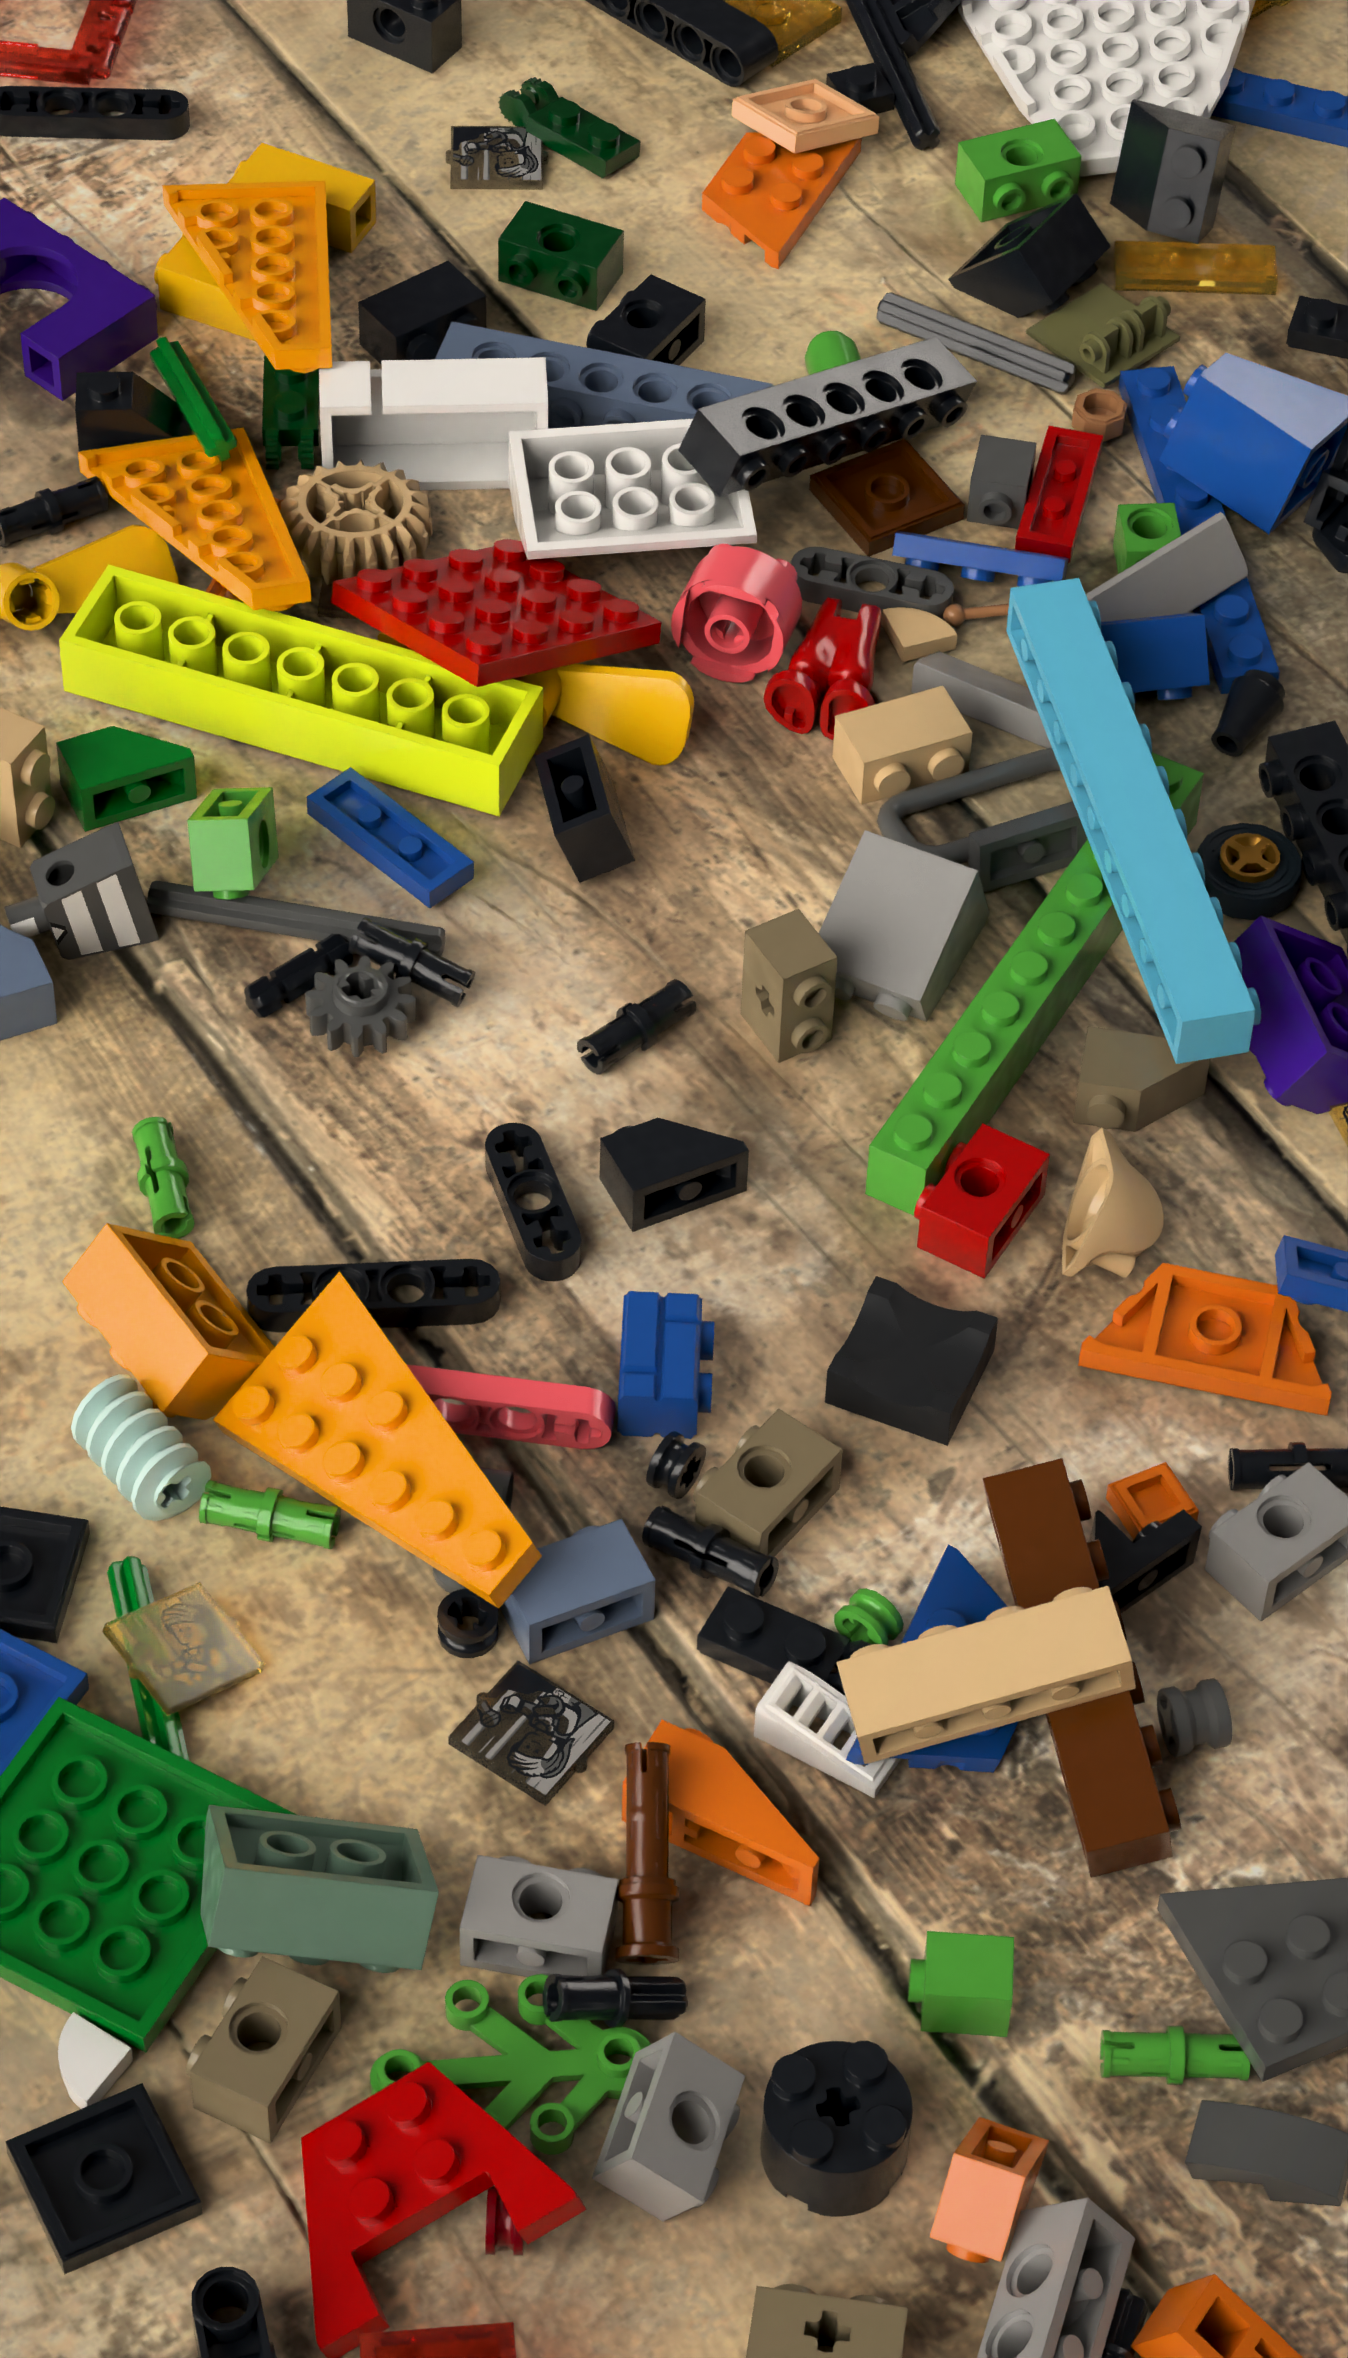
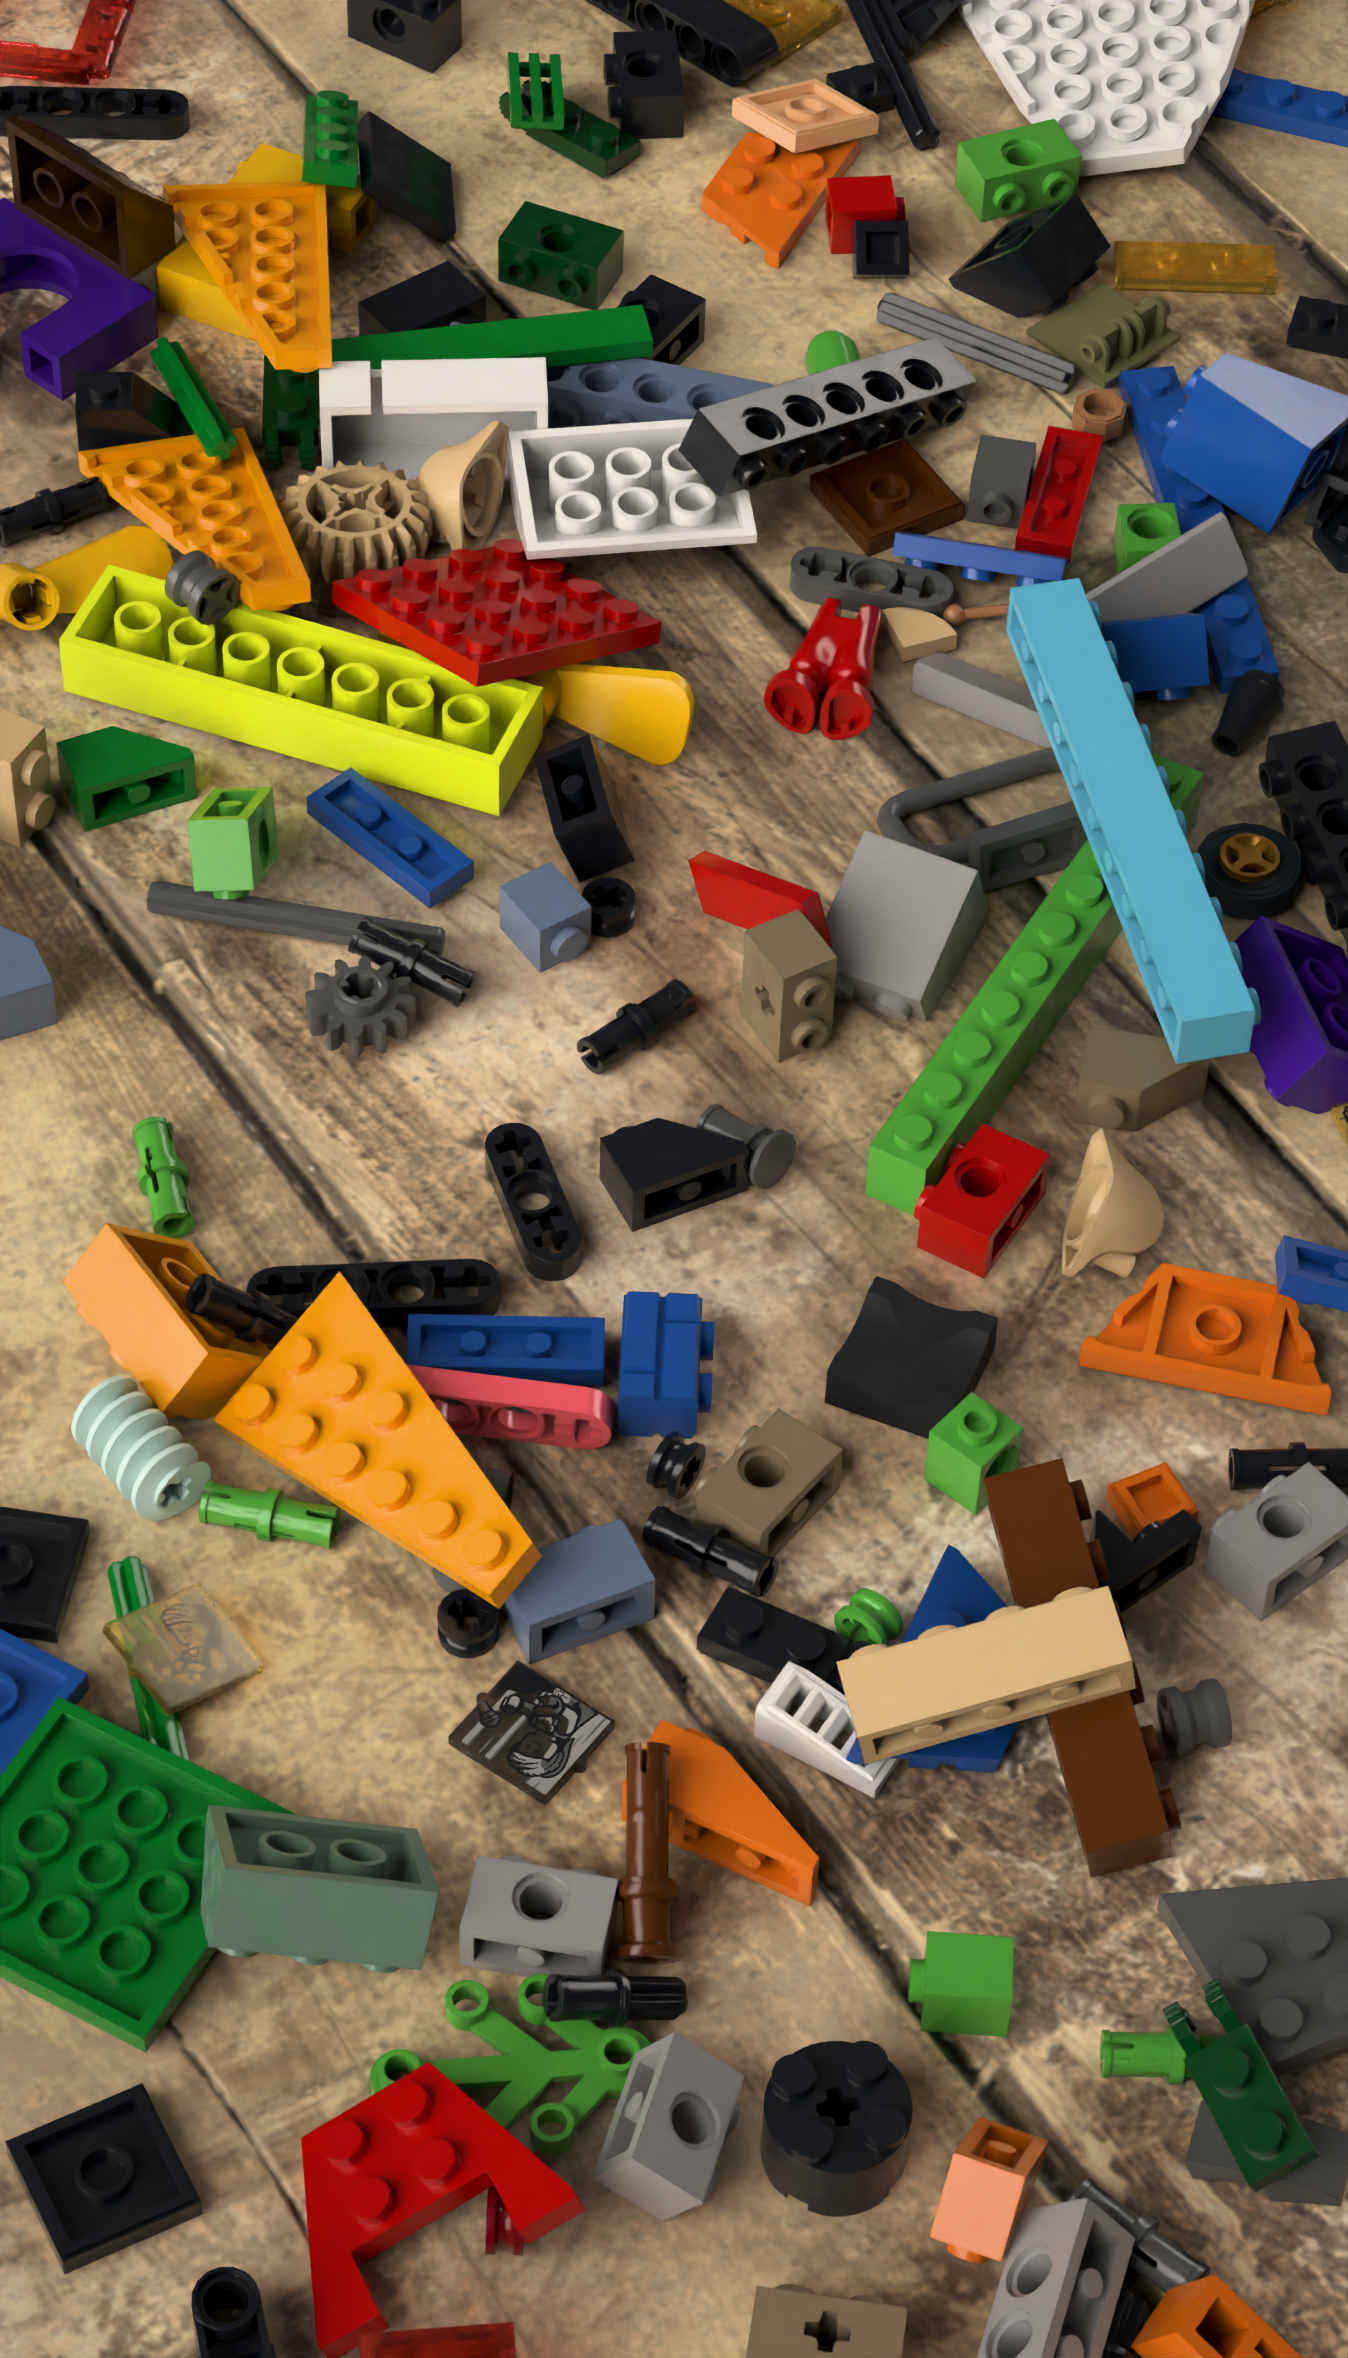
(86, 898): dark grey torso -> none
(87, 200): none -> dark brown slope
(90, 2060): white tile -> none
(202, 587): none -> dark grey wheel
(248, 1313): none -> black pin
(262, 2087): dark tan brick -> none
(296, 976): black axle -> none
(330, 139): none -> green plate
(406, 177): none -> black tile
(466, 487): none -> tan hat
(495, 158): piece -> none
(510, 1346): none -> blue plate
(535, 70): none -> green tile
(545, 917): none -> sand blue brick
(559, 337): none -> green tile
(610, 893): none -> black bush
(645, 84): none -> black brick
(737, 612): coral brick -> none
(751, 896): none -> red tile
(769, 1150): none -> dark grey pin
(858, 200): none -> red brick
(880, 249): none -> black plate
(901, 744): tan brick -> none
(970, 1446): none -> bright green brick
(1152, 2252): none -> dark grey pin
(1171, 170): black slope -> none
(1243, 2093): none -> dark green hinge

